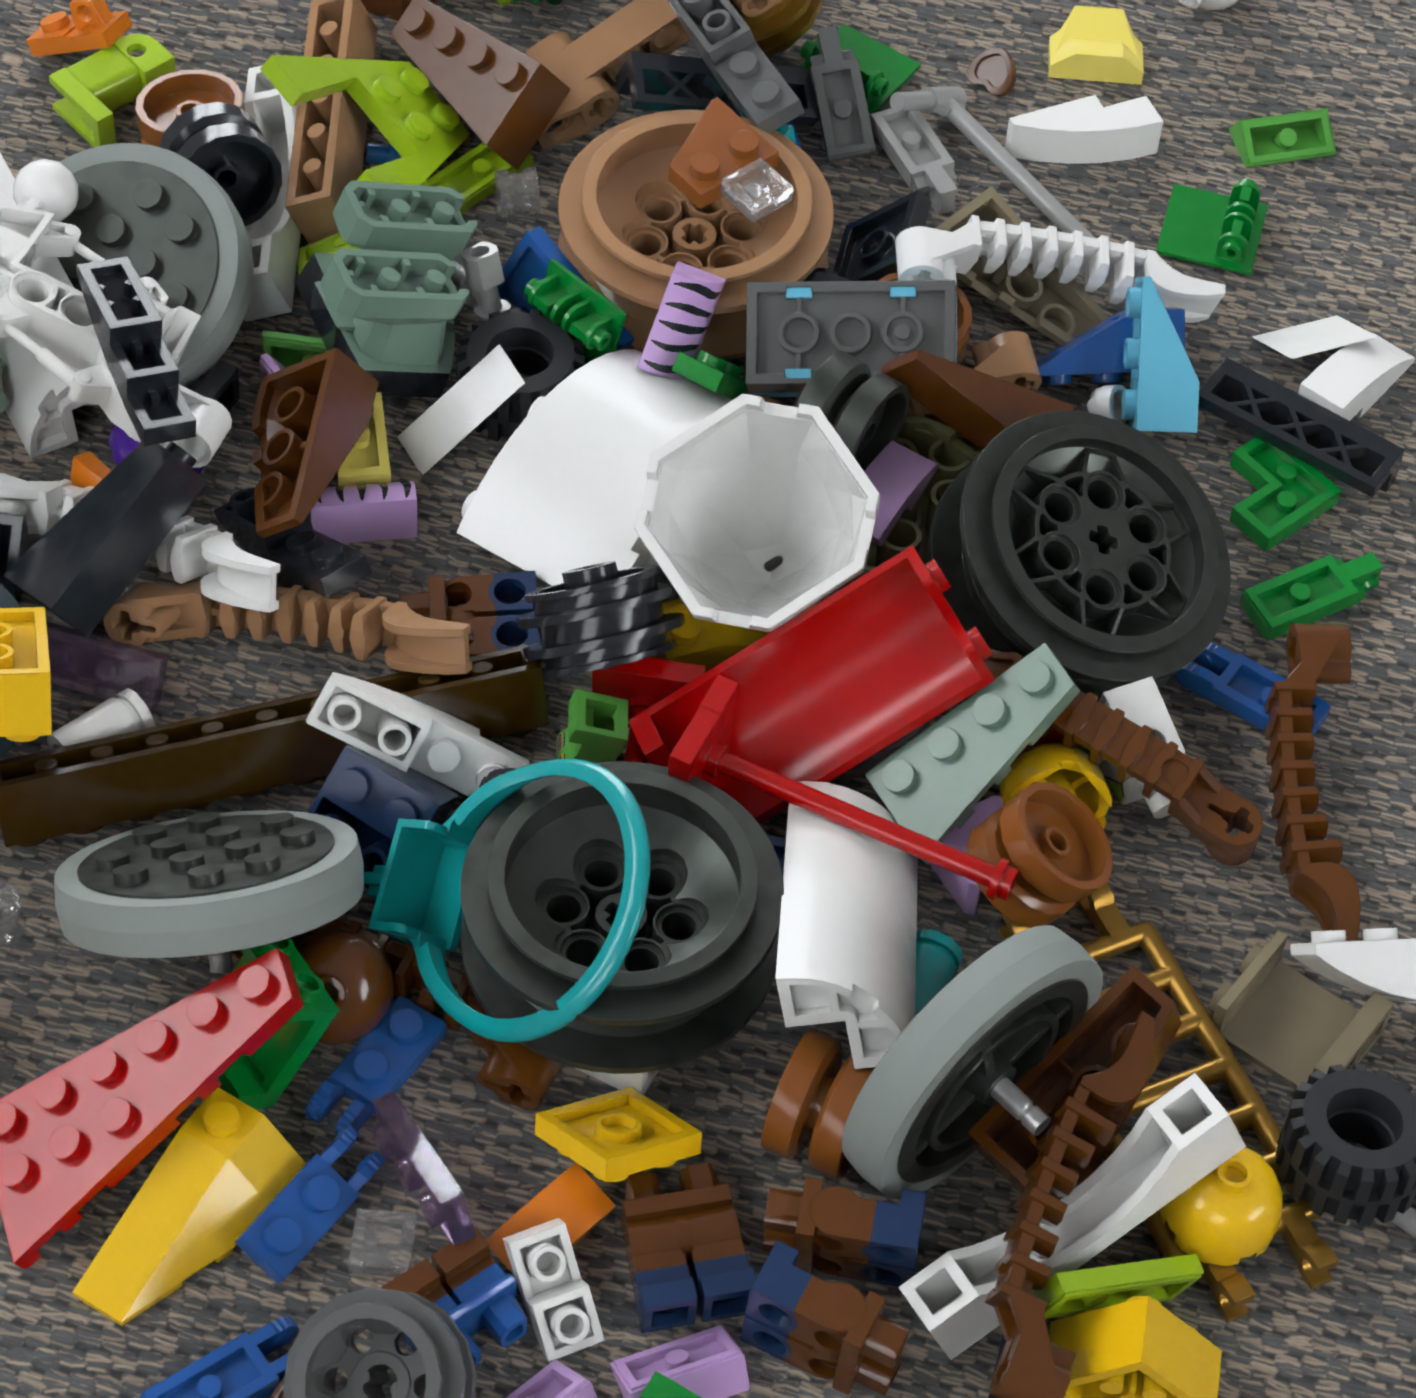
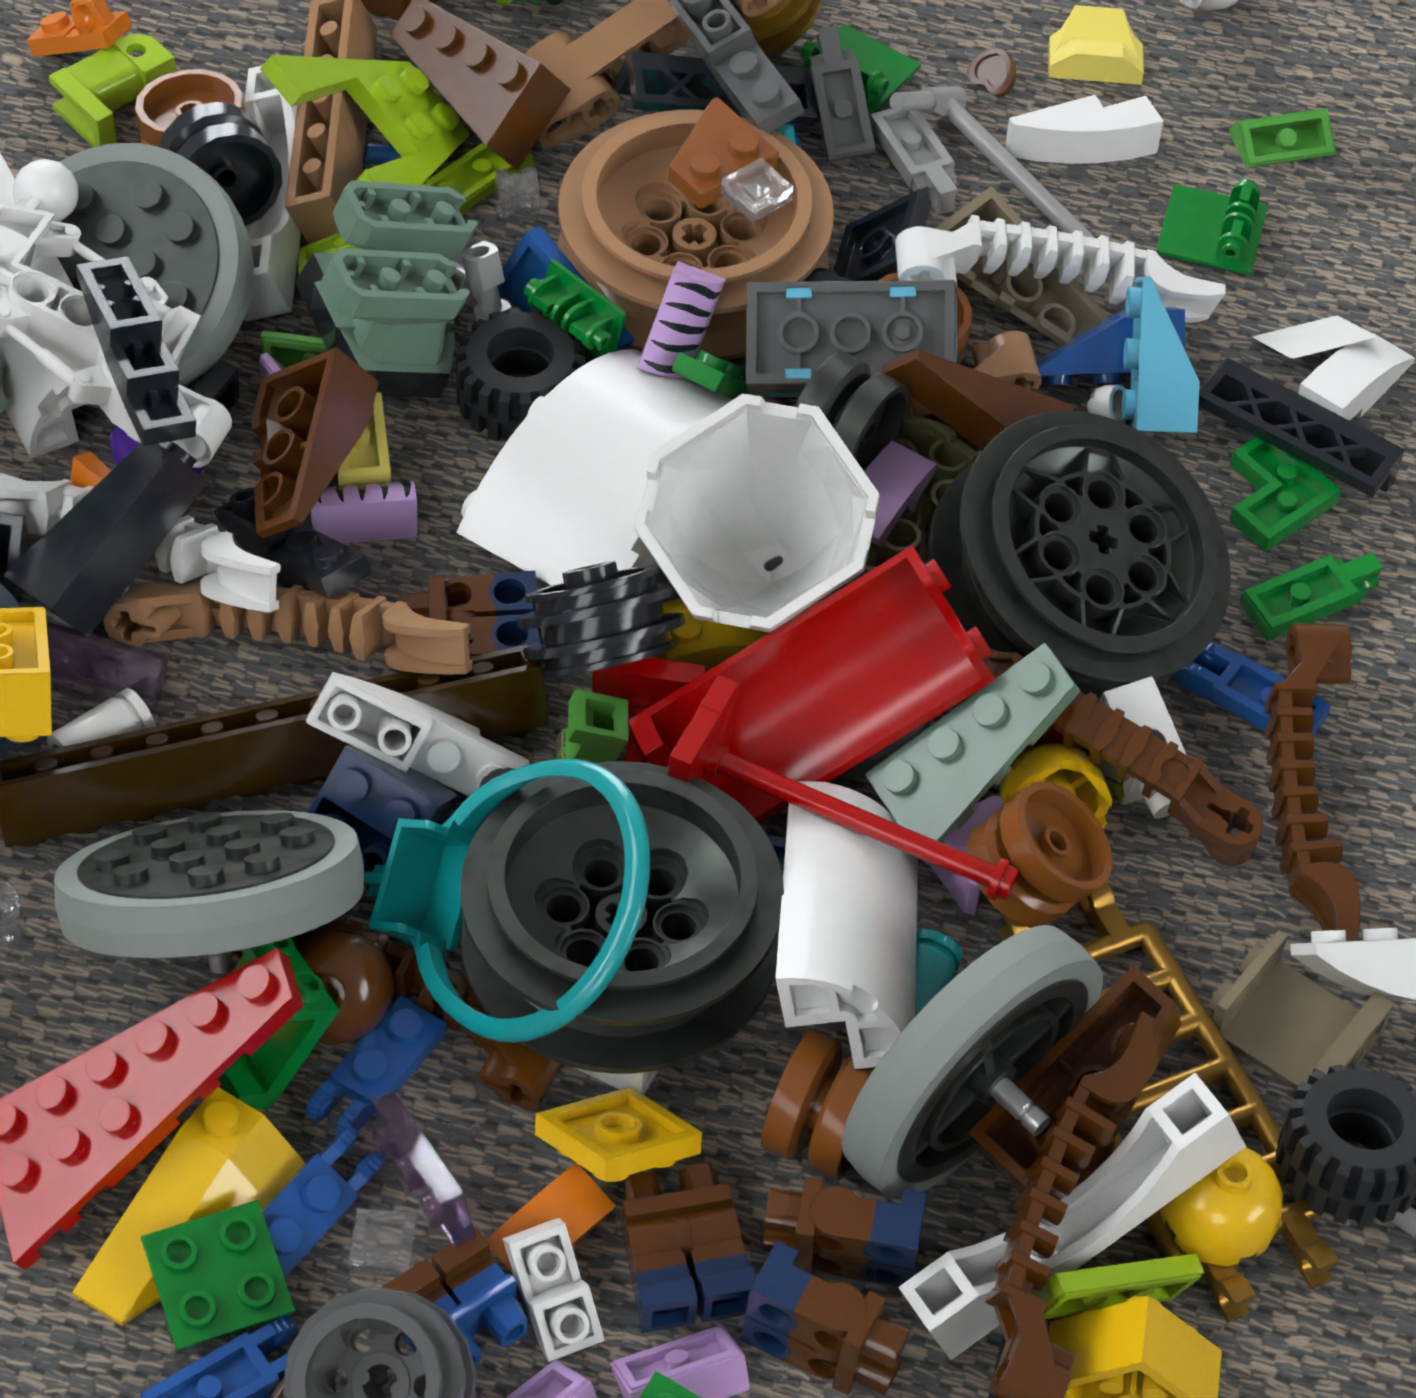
(217, 1275): none -> green hinge
(461, 409): white sticker -> none

